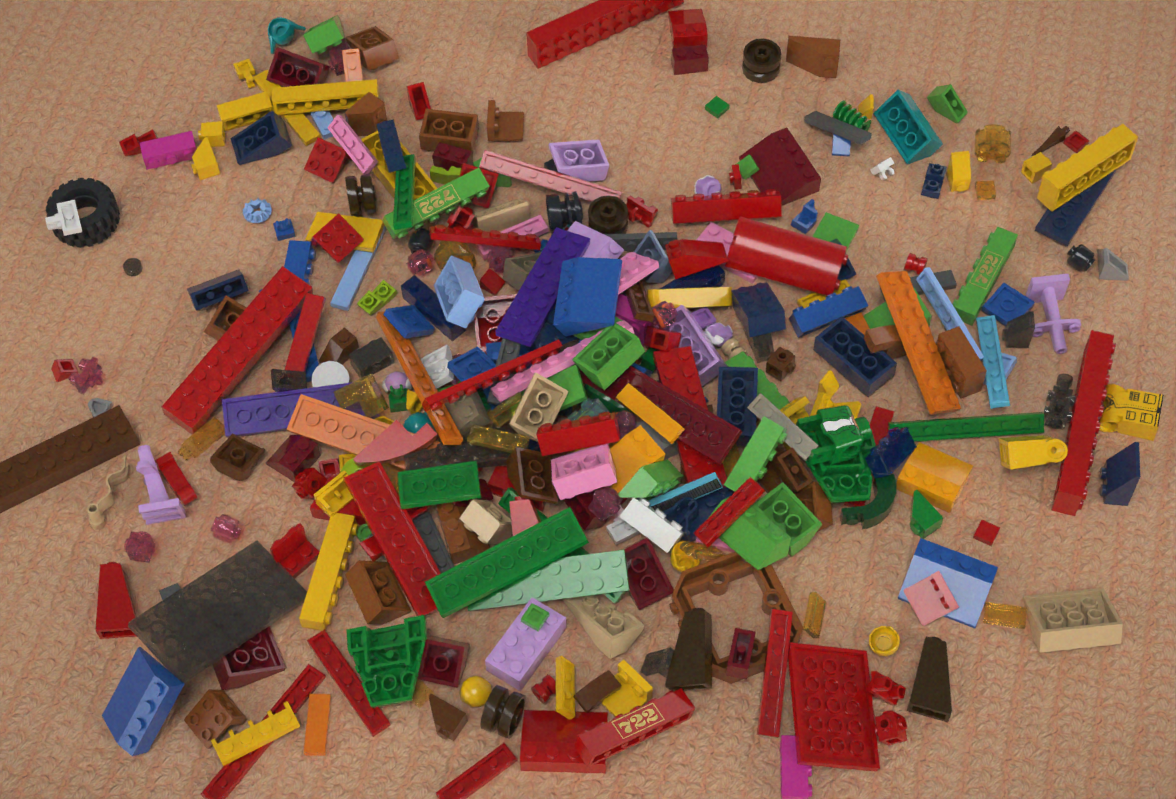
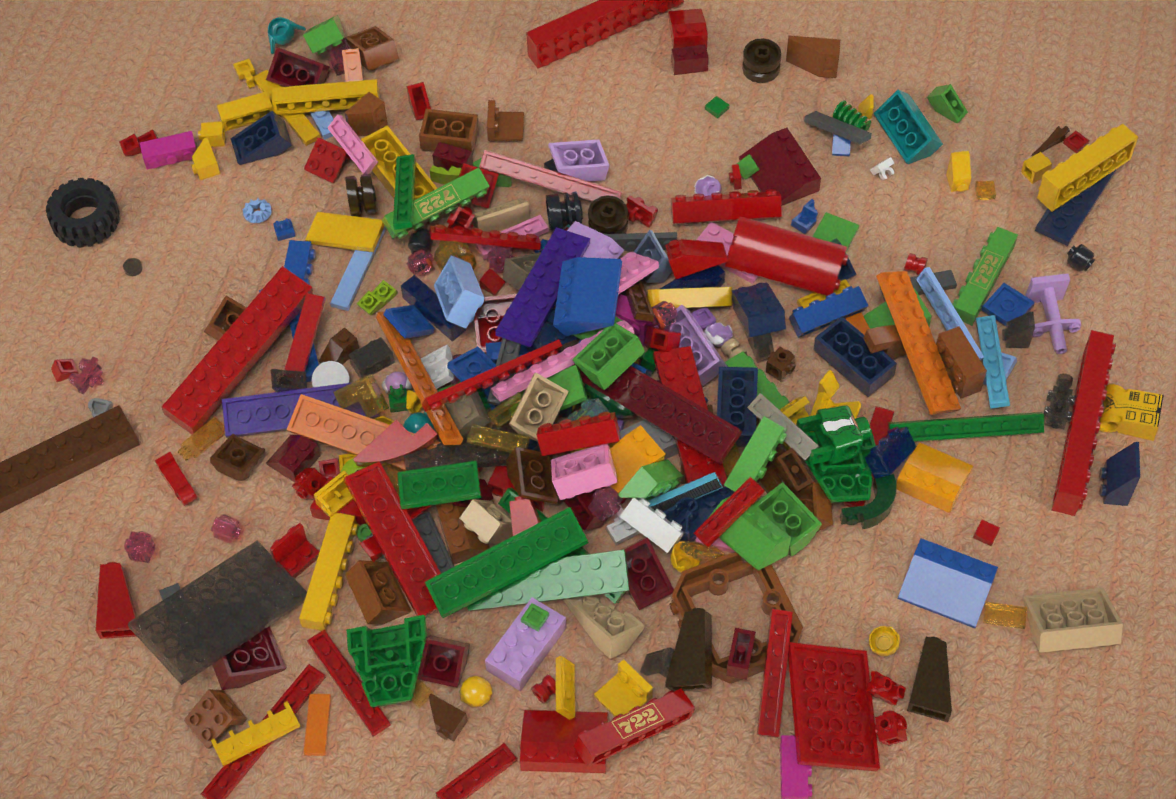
(65, 219): white hinge -> none
(95, 511): tan flag -> none
(141, 703): blue slope -> none
(160, 507): lavender piece -> none
(216, 289): dark blue brick -> none
(337, 238): red bracket -> none
(391, 146): dark blue brick -> none
(503, 711): dark brown wheel -> none
(597, 691): reddish brown slope -> none
(626, 422): clear pink head -> none
(650, 413): light orange tile -> none
(814, 615): clear yellow tile -> none
(923, 517): green slope -> none
(931, 598): bracket -> none
(933, 180): dark blue slope -> none
(992, 143): clear yellow brick -> none
(1030, 451): yellow piece -> none
(1111, 266): light grey slope -> none

